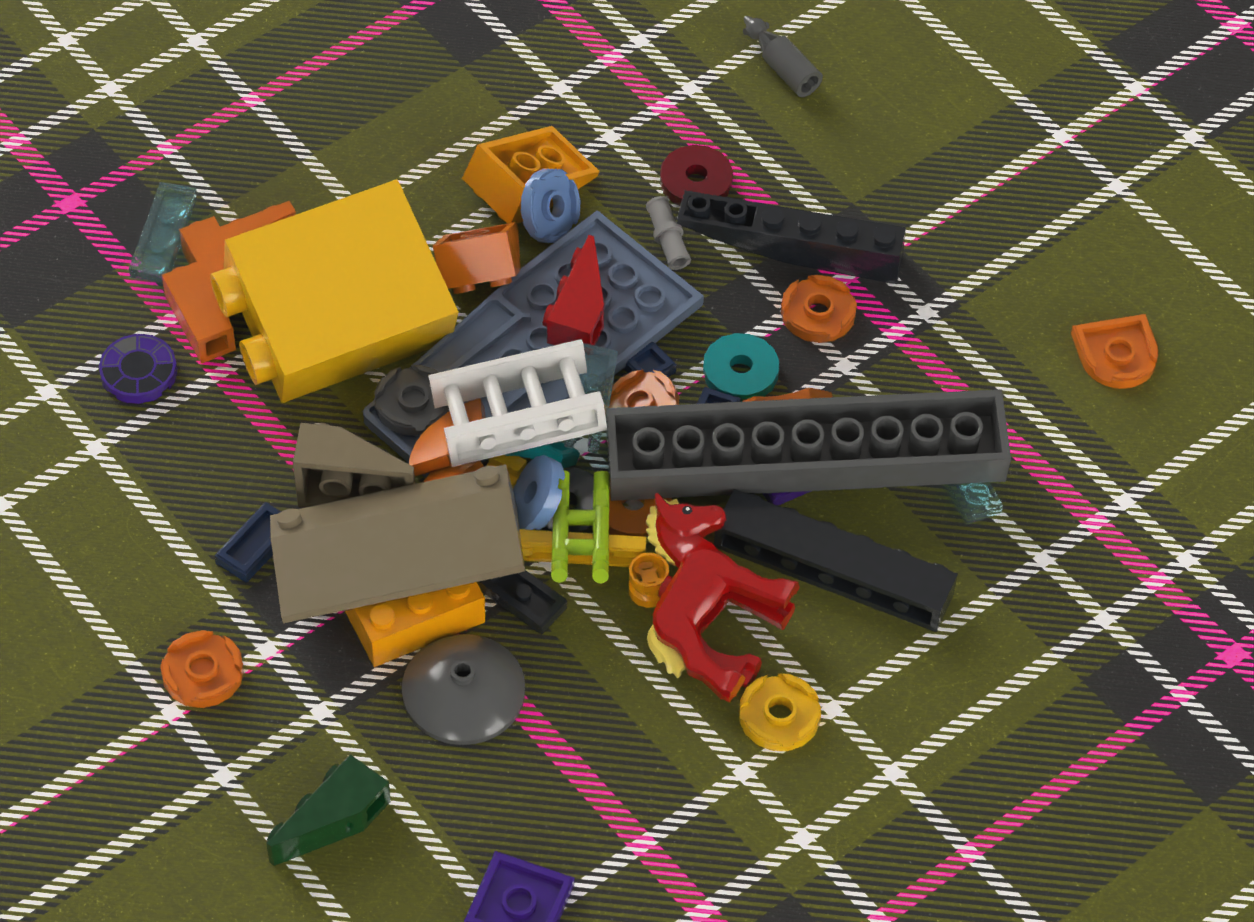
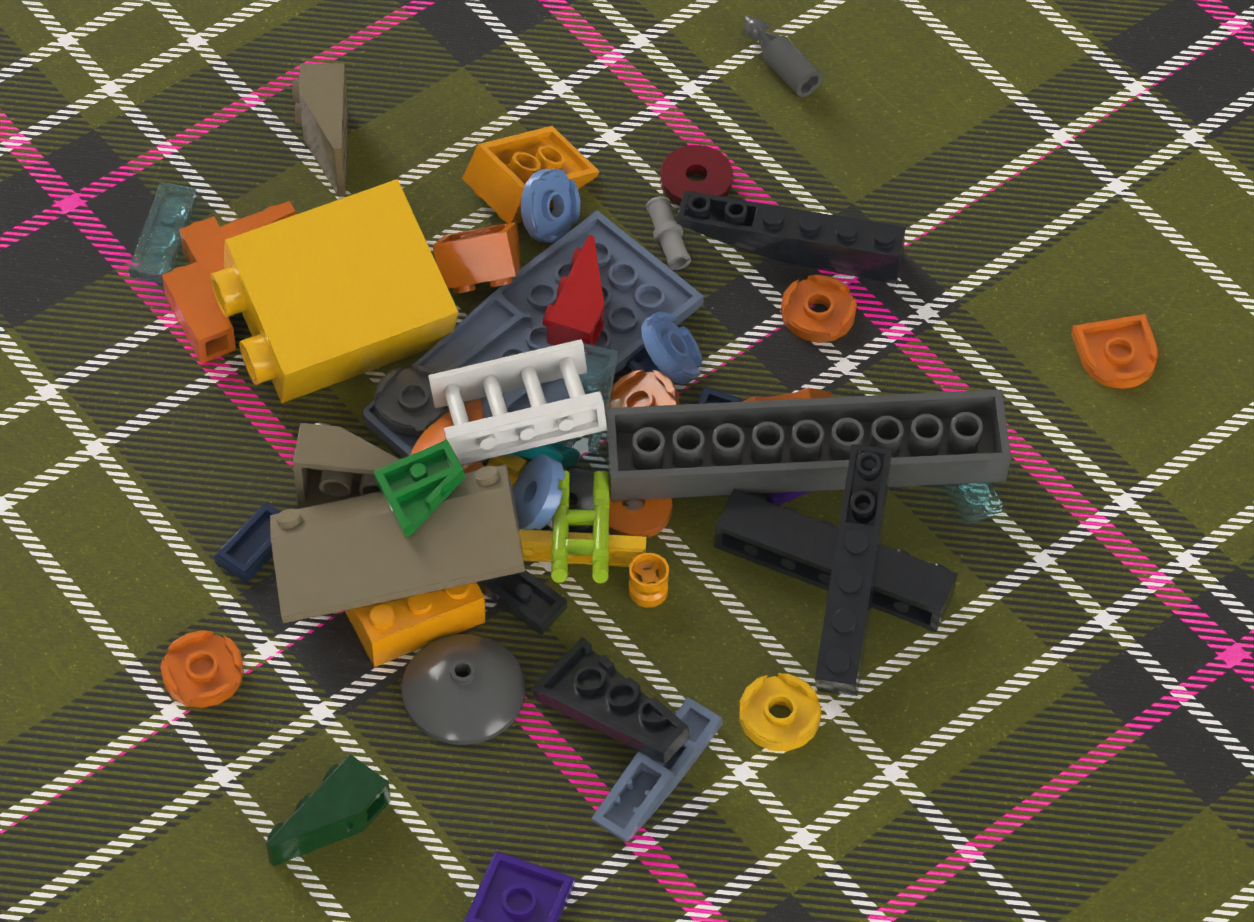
(138, 368): tile -> none
(324, 117): none -> dark tan slope
(419, 484): none -> green wing
(603, 699): none -> black wing
(650, 782): none -> sand blue slope
(671, 348): none -> medium blue tile
(700, 593): red animal -> none
(746, 350): teal tile -> none
(853, 571): none -> black slope

